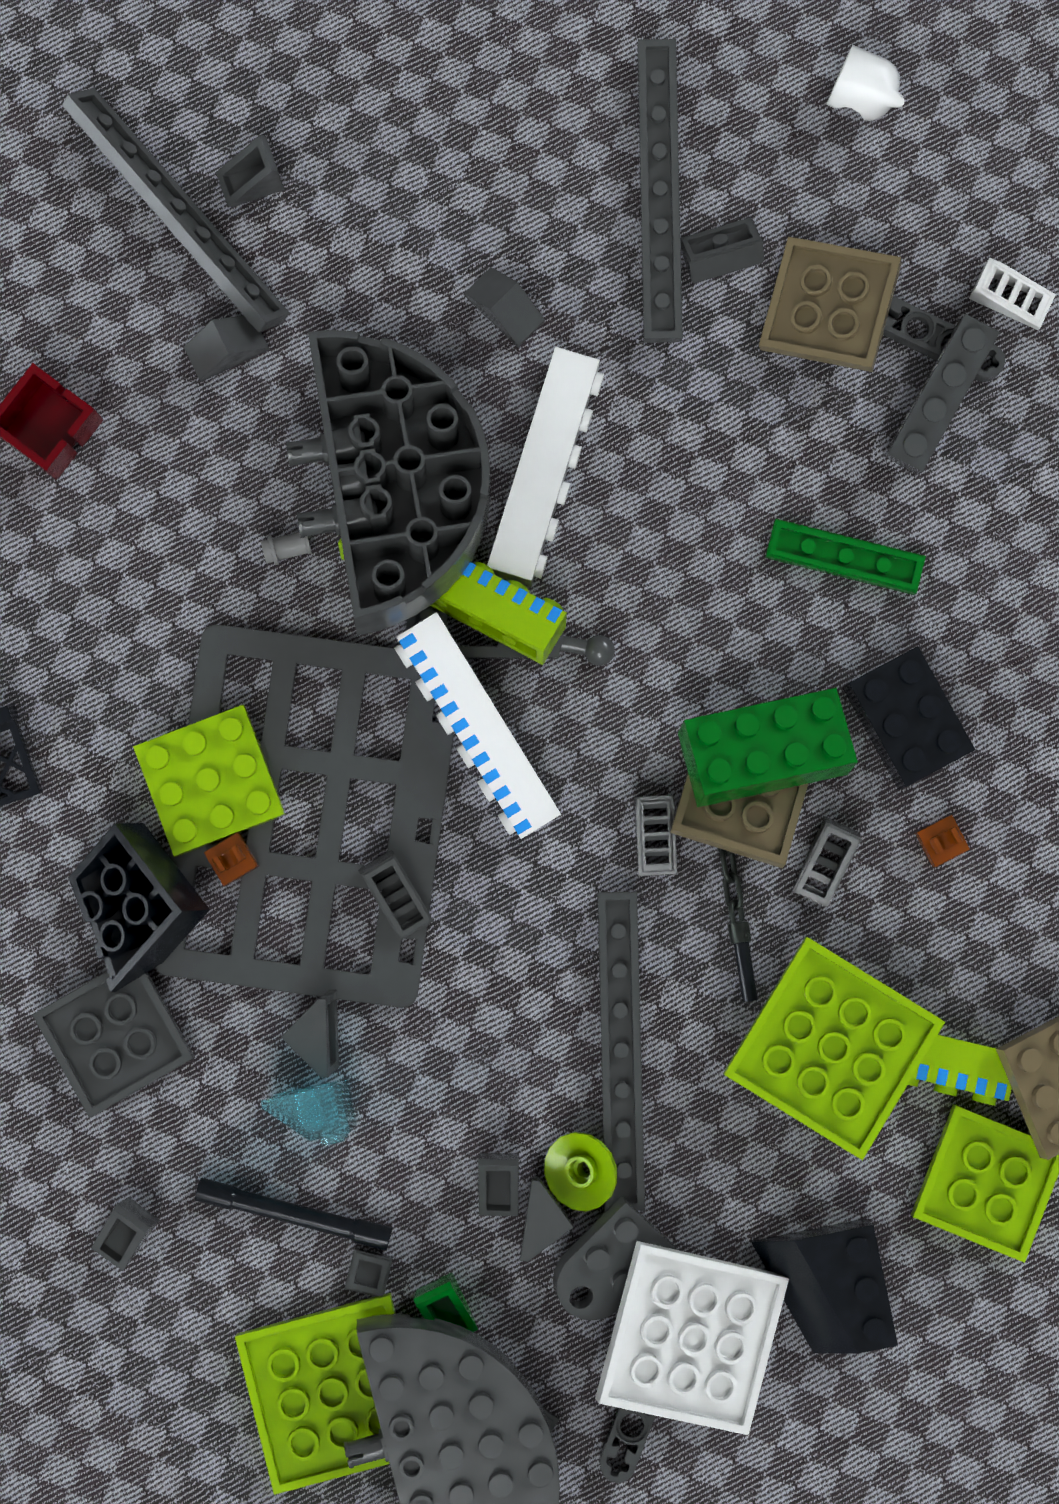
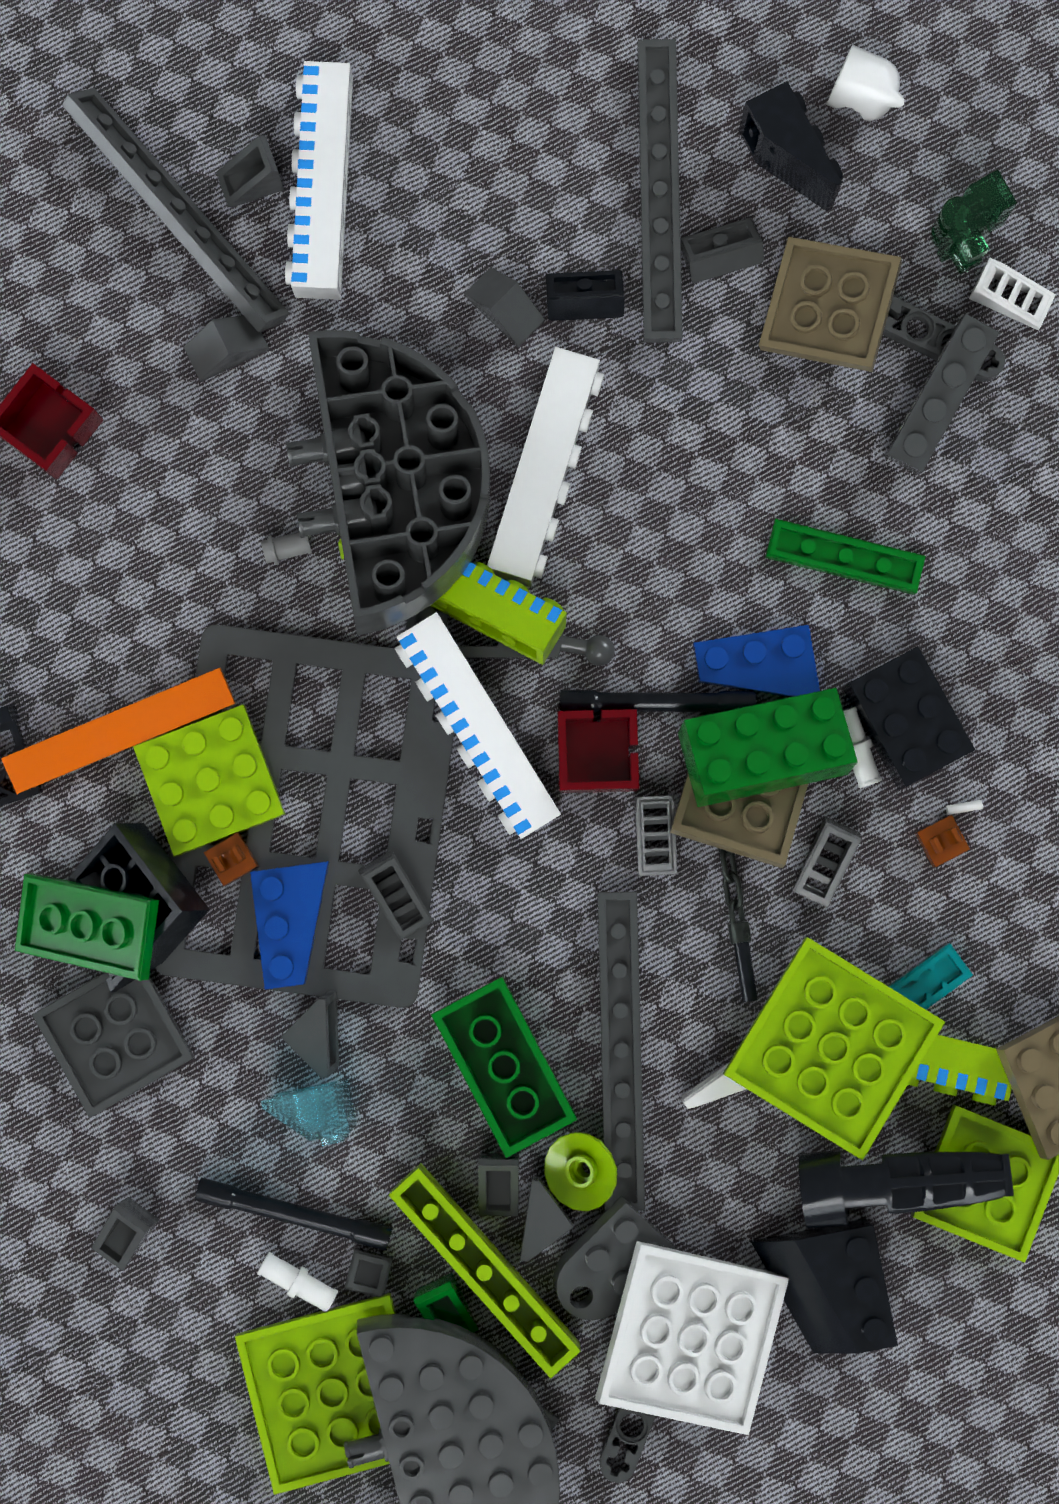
(86, 926): none -> green tile
(118, 730): none -> orange tile
(286, 920): none -> blue wing
(297, 1282): none -> white pin
(321, 180): none -> white brick
(485, 1270): none -> lime brick
(504, 1066): none -> green brick
(585, 295): none -> black slope
(597, 753): none -> dark red piece
(655, 701): none -> black piece
(711, 1089): none -> white slope
(764, 662): none -> blue wing
(789, 146): none -> black slope
(866, 769): none -> white pin
(900, 1182): none -> black piece
(933, 977): none -> teal plate
(964, 219): none -> clear green hips
(964, 807): none -> white piece

